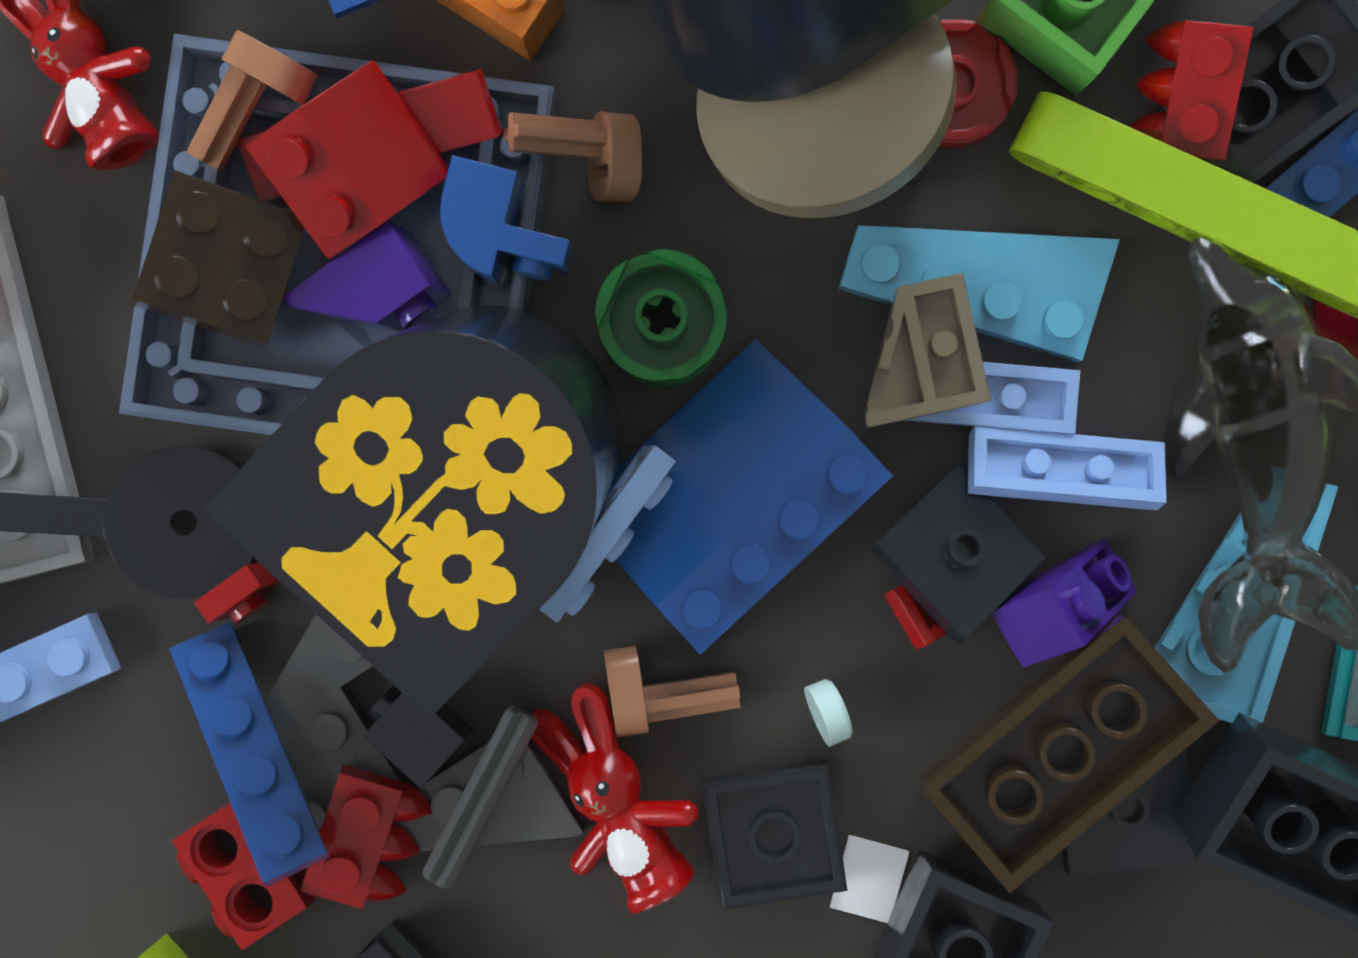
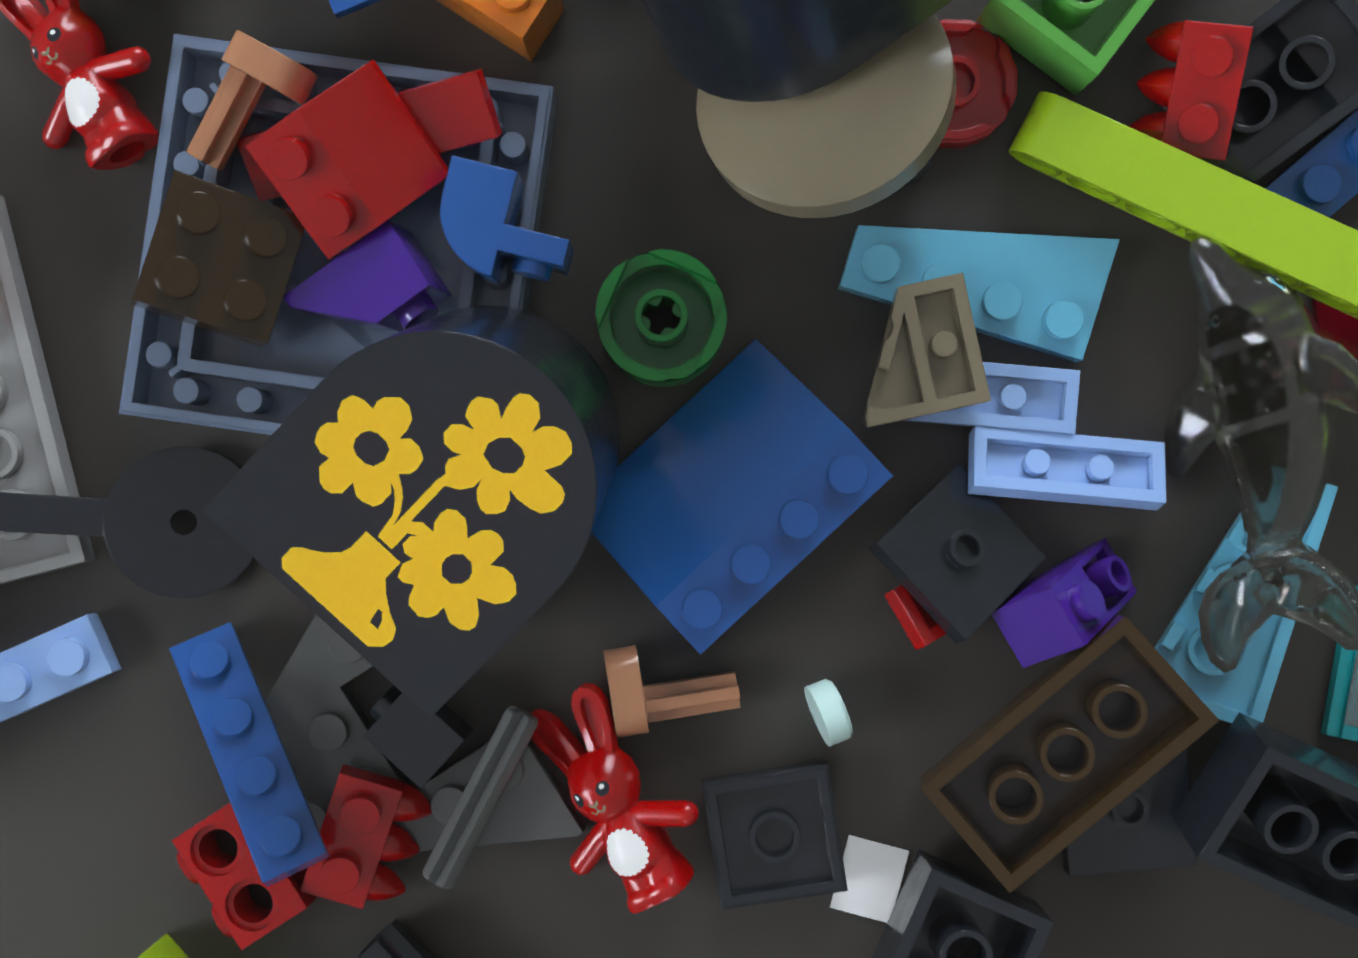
(237, 595): red plate -> none
(607, 141): nougat piece -> none
(639, 485): light blue plate -> none

